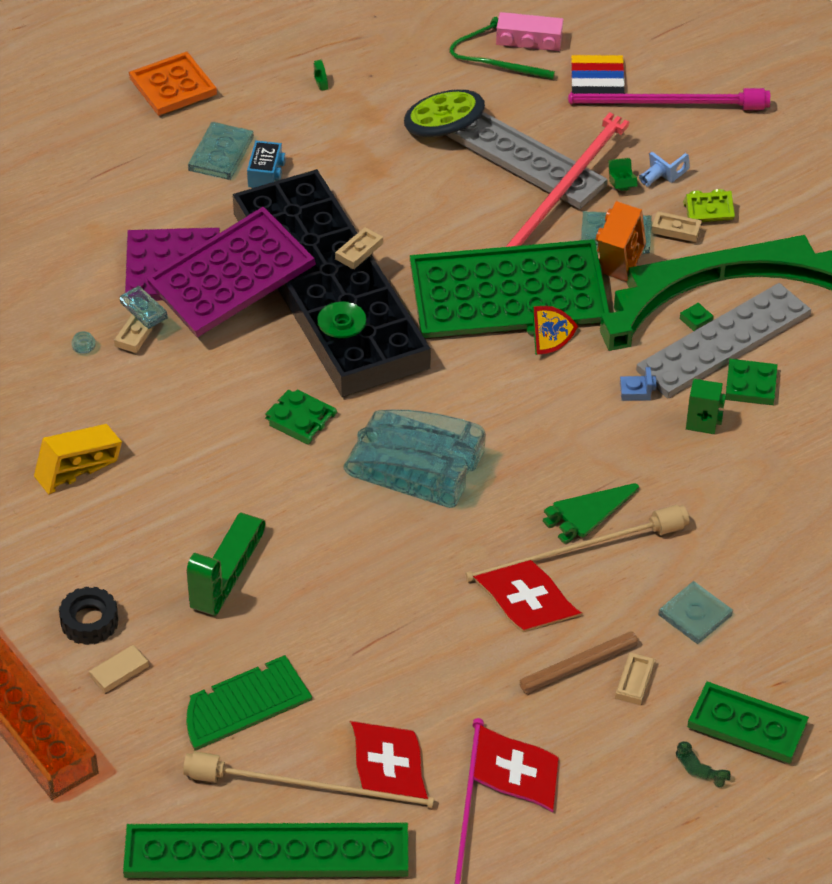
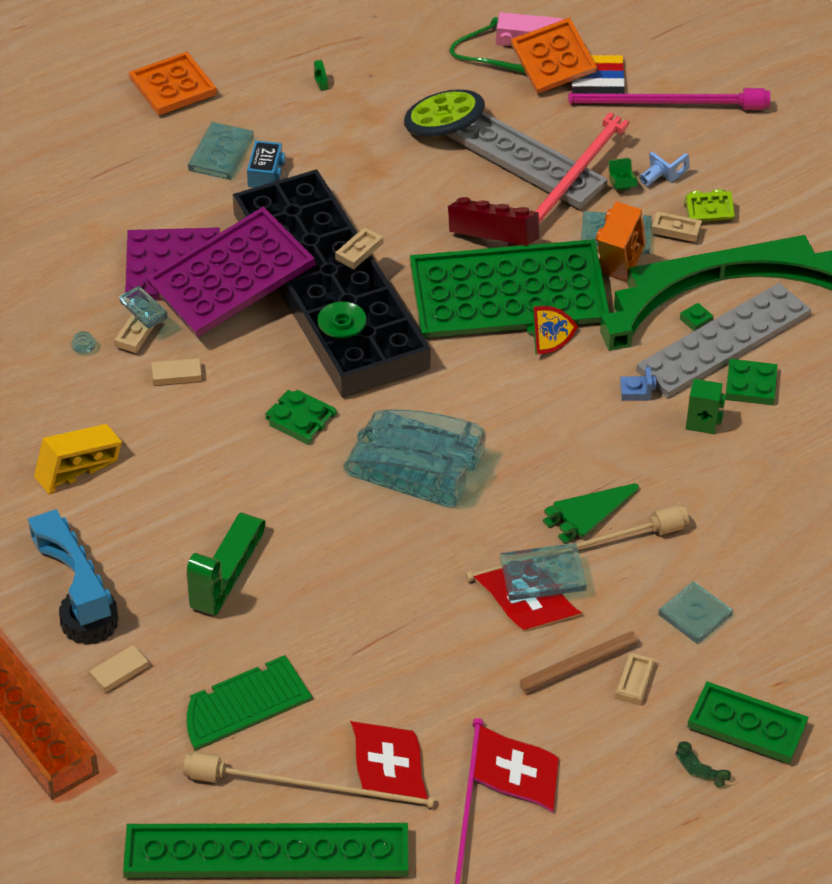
(86, 593): none -> dark azure arch
(176, 371): none -> tan tile
(493, 221): none -> dark red brick
(543, 571): none -> clear light blue plate
(553, 55): none -> orange plate

